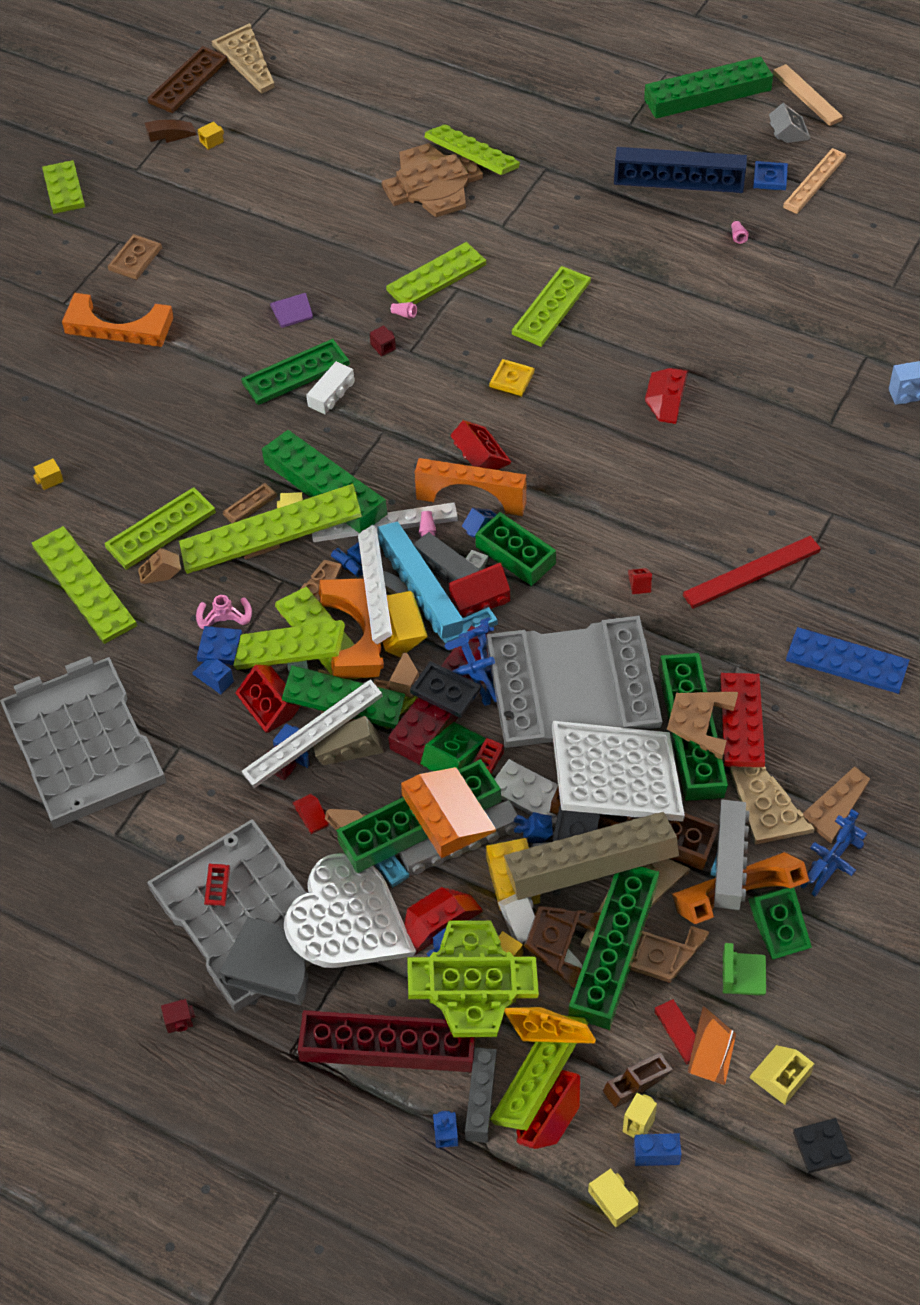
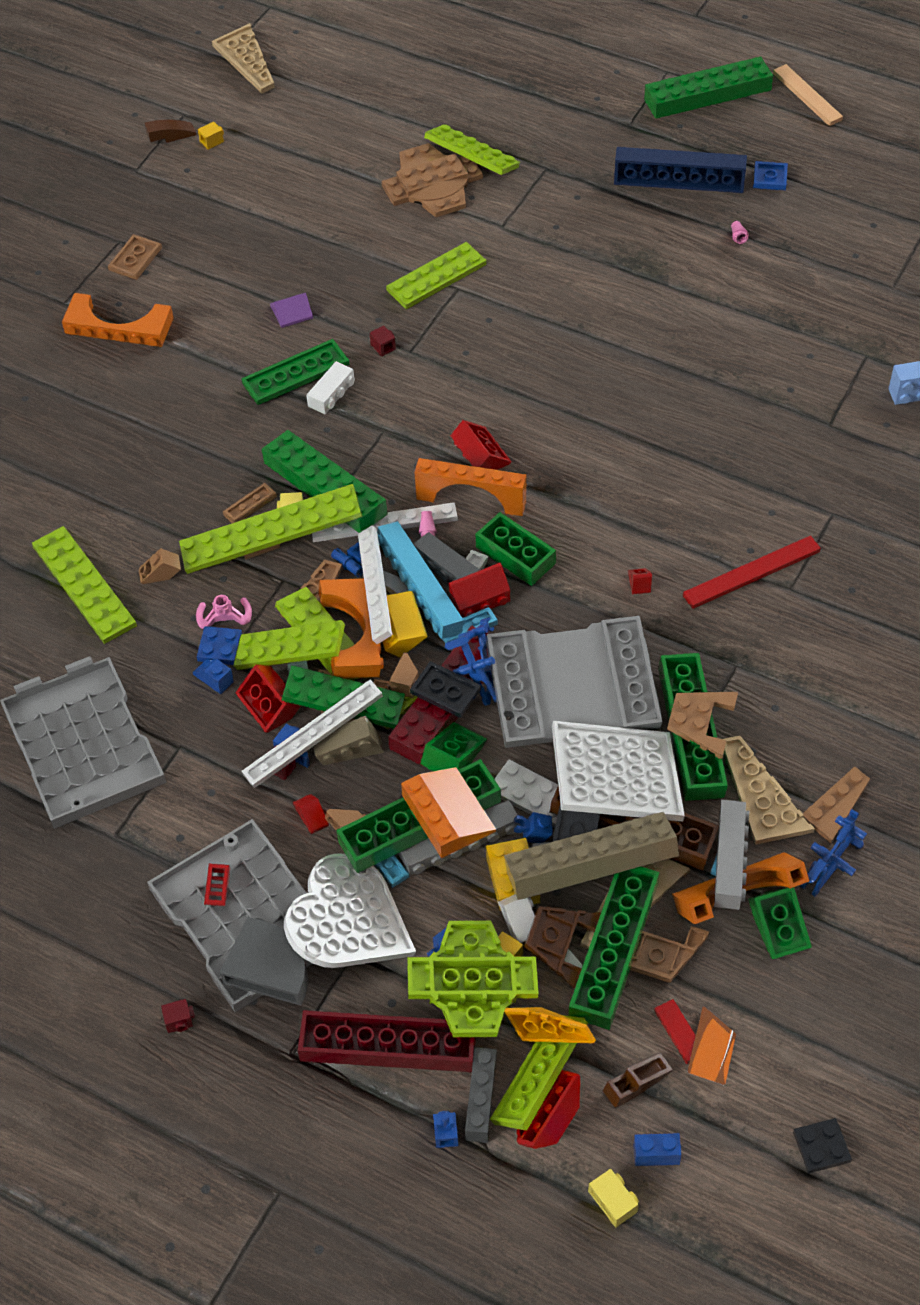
(48, 474): yellow brick -> none
(63, 187): lime plate -> none
(159, 528): lime plate -> none
(187, 79): reddish brown plate -> none
(405, 310): bright pink cone -> none
(434, 912): red wedge -> none
(477, 519): blue slope -> none
(493, 750): red slope -> none
(512, 377): yellow tile -> none
(551, 306): lime plate -> none
(639, 1115): light yellow brick -> none
(666, 393): red wedge -> none
(743, 972): bright green bracket -> none
(744, 725): red plate -> none
(783, 1072): light yellow slope -> none
(788, 124): light grey slope -> none
(814, 181): light nougat tile -> none
(847, 660): blue plate -> none

